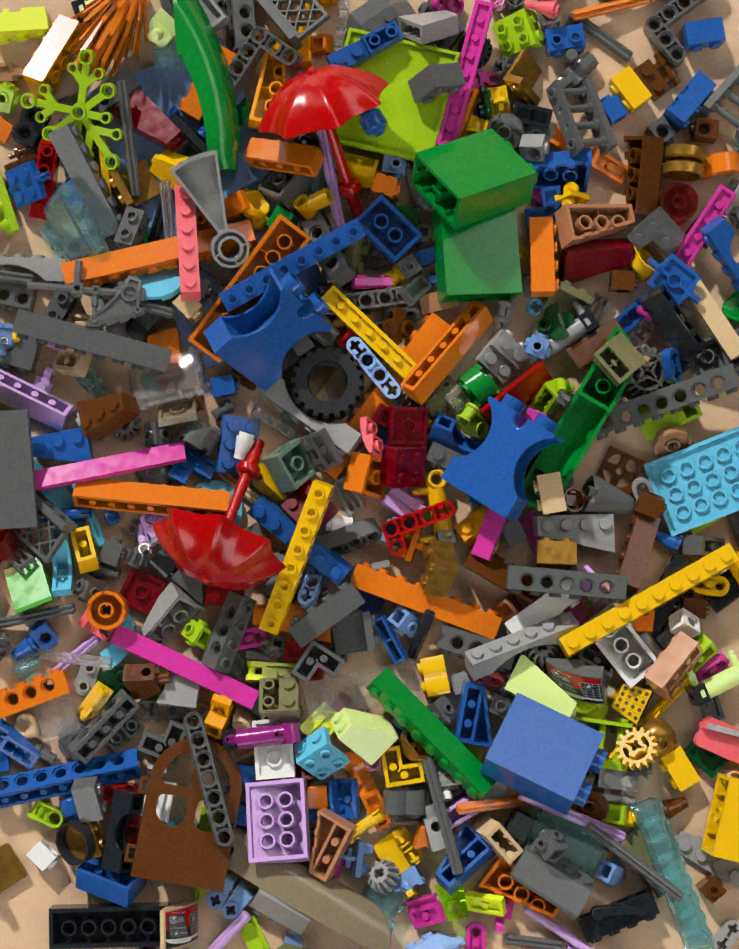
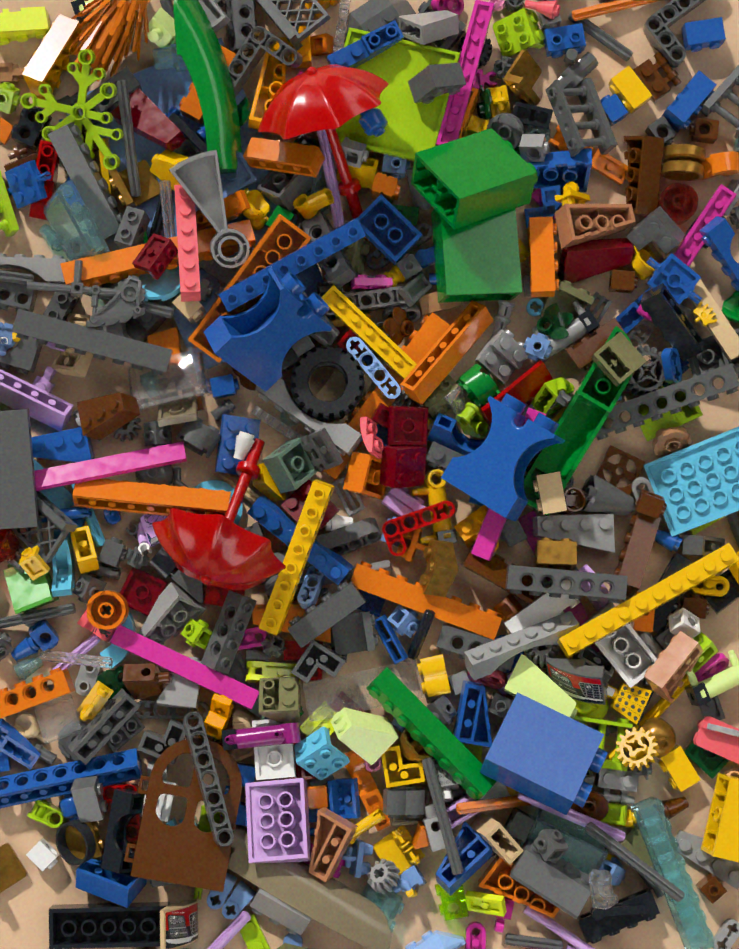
(33, 563): none -> yellow bracket
(93, 383): clear light blue plate -> none
(156, 255): none -> dark red bracket
(195, 464): blue plate -> none
(354, 152): none -> light grey brick
(425, 910): dark pink plate -> none
(601, 889): none -> clear leg
(704, 315): none -> yellow piece

